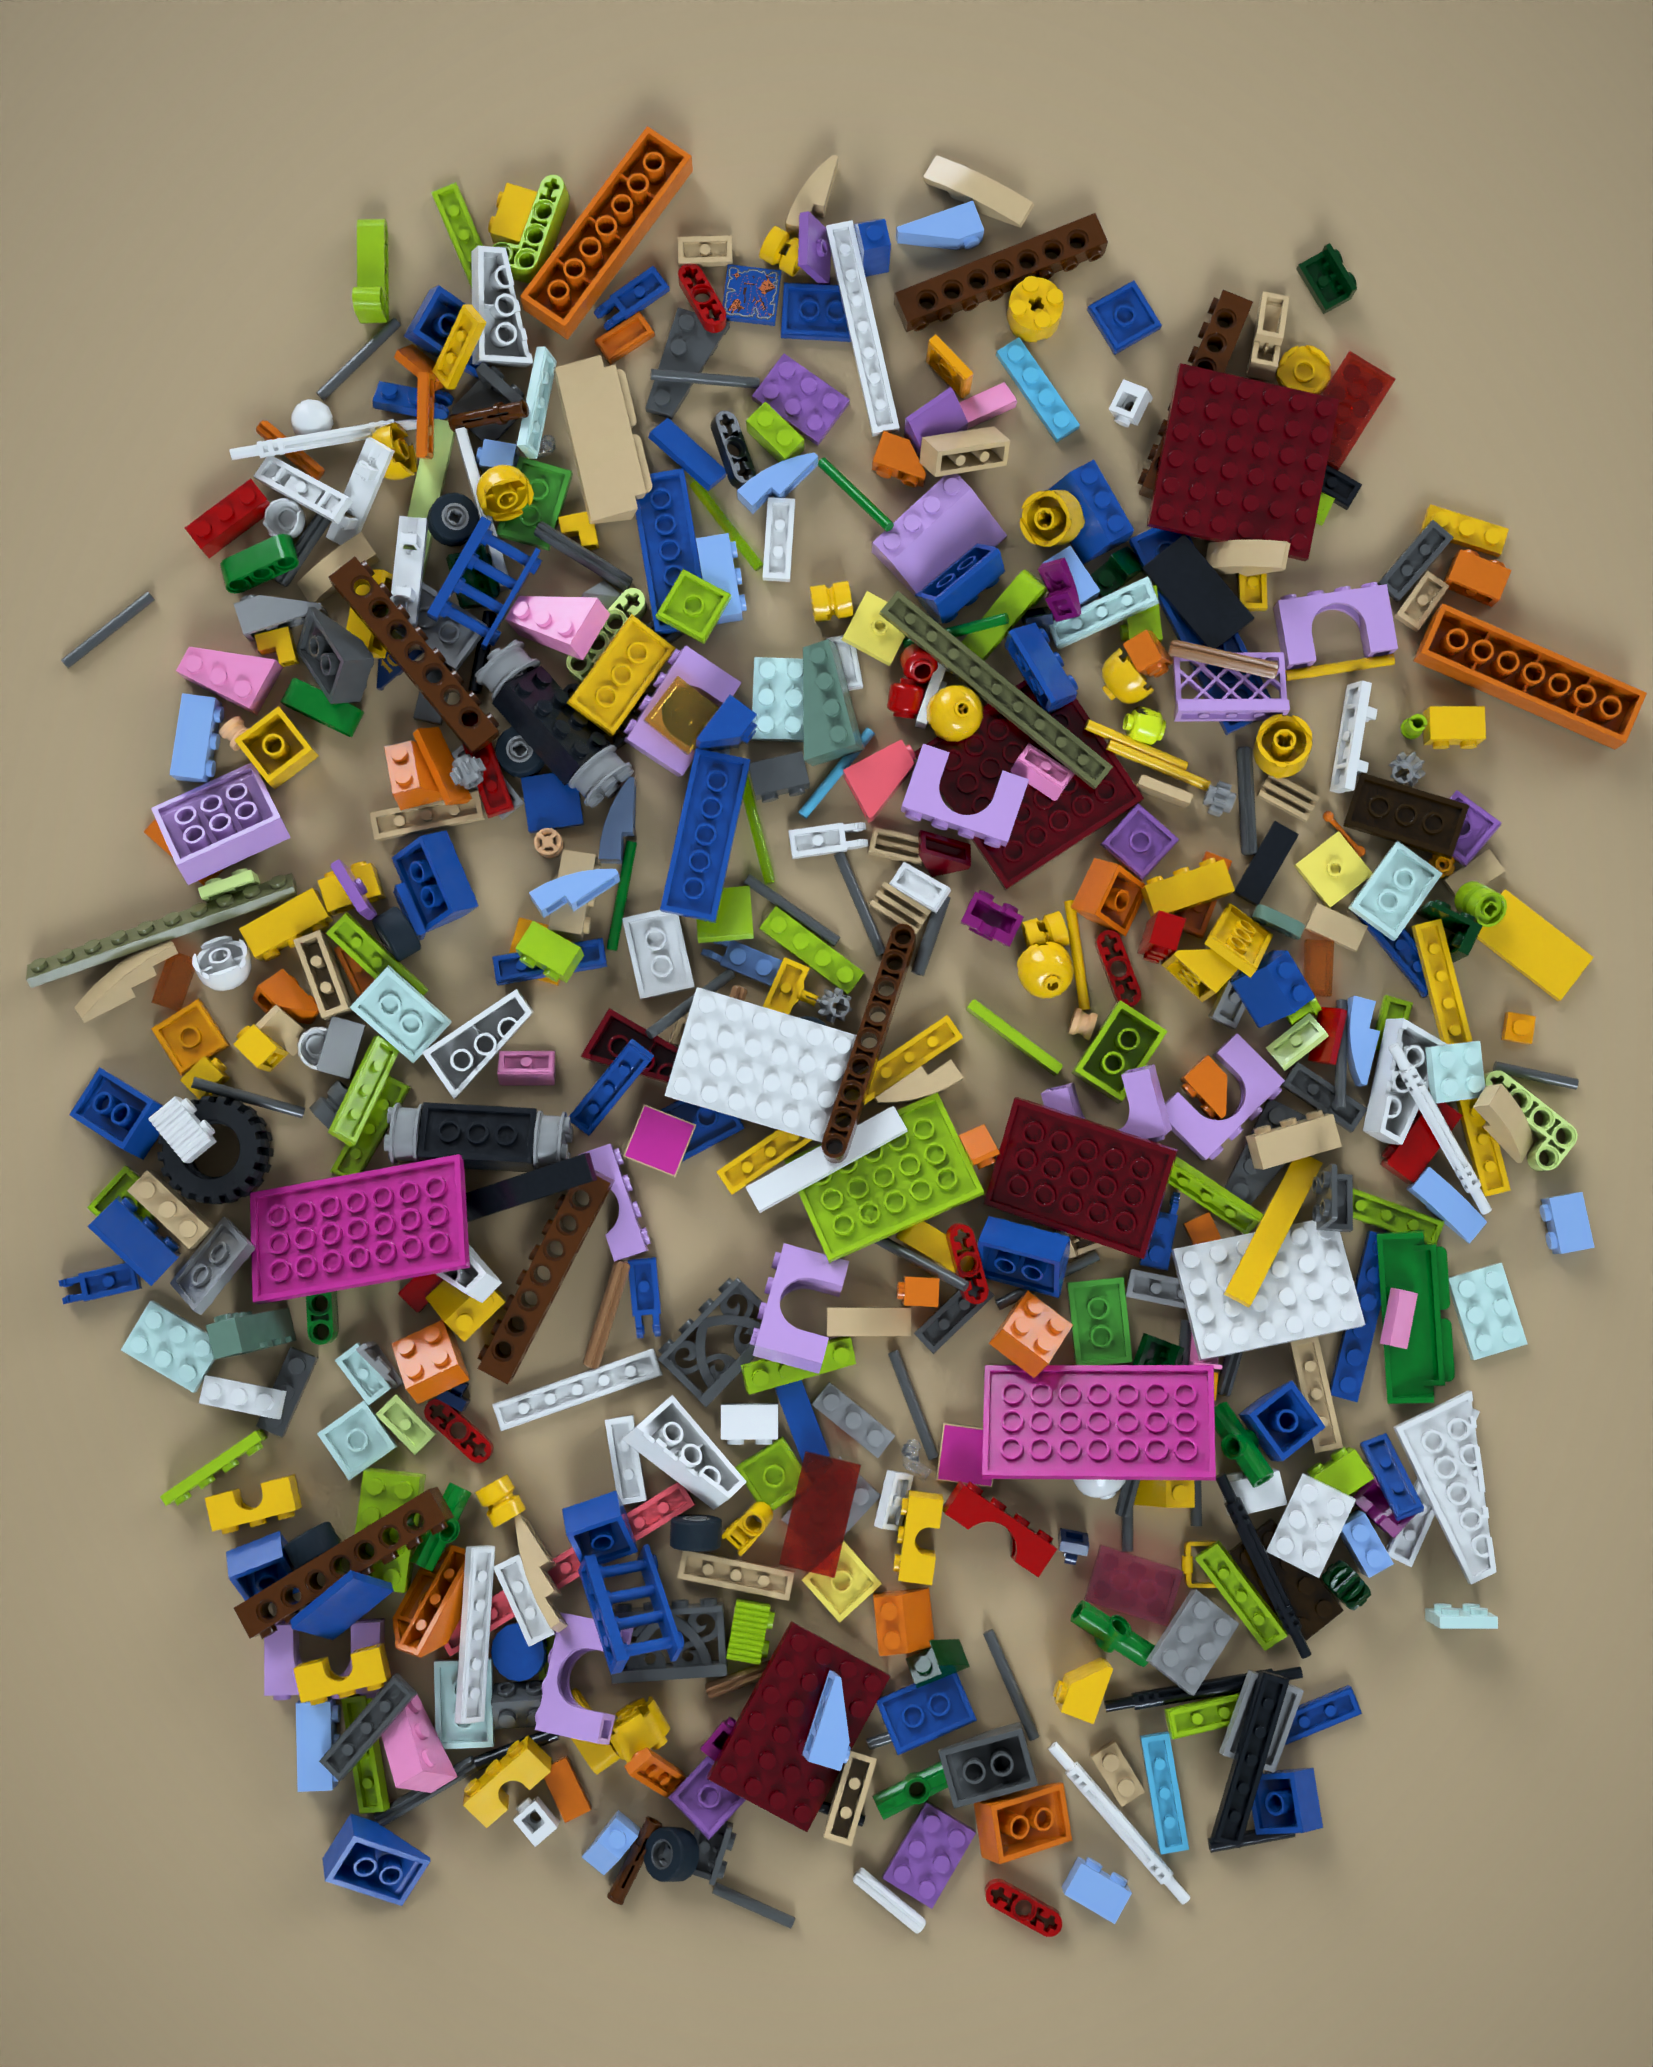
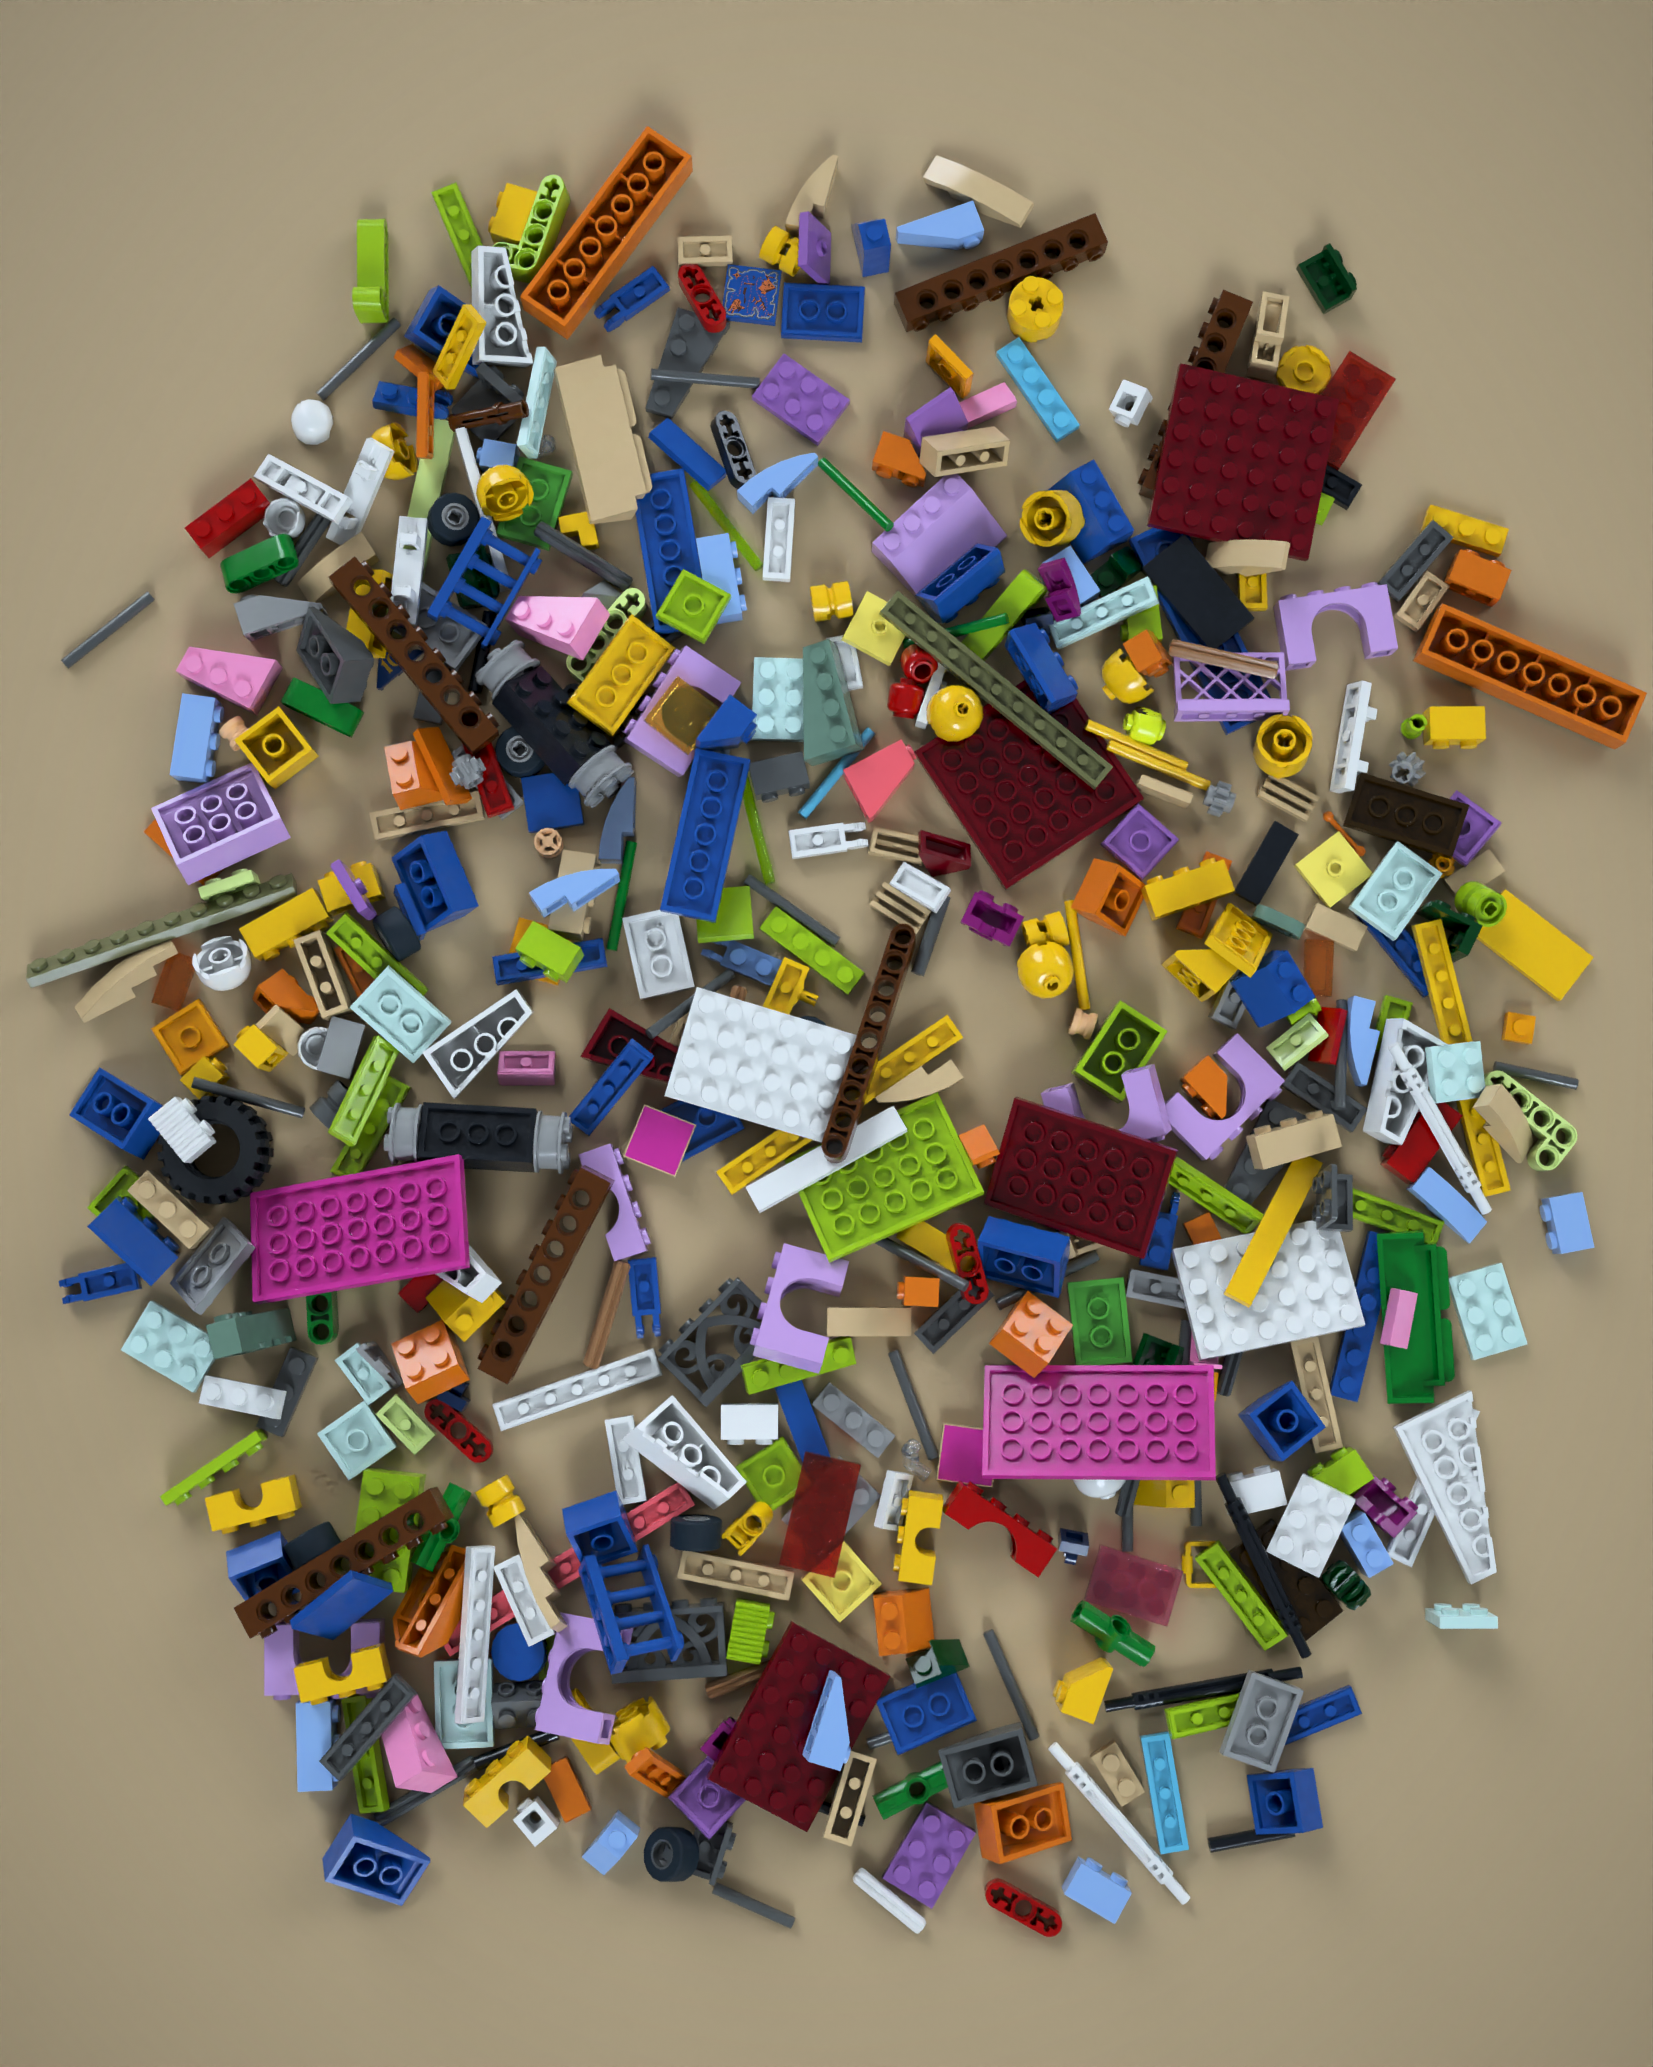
(278, 641): yellow piece -> none
(299, 458): orange axle -> none
(316, 440): white axle -> none
(530, 1186): black tile -> none
(624, 338): orange tile -> none
(633, 1862): reddish brown pin -> none
(774, 433): lime brick -> none
(841, 1009): light grey gear -> none
(860, 903): dark grey bar -> none
(862, 328): white plate -> none
(925, 802): lavender arch -> none
(1014, 1037): lime tile -> none
(1042, 771): bright pink slope -> none
(1104, 951): red beam -> none
(1124, 317): blue tile -> none
(1161, 936): red brick -> none
(1192, 1642): light grey plate -> none
(1241, 1445): green piece -> none
(1246, 800): dark grey axle -> none
(1250, 1759): black tile -> none
(1340, 667): yellow bar -> none
(1391, 1477): blue tile -> none

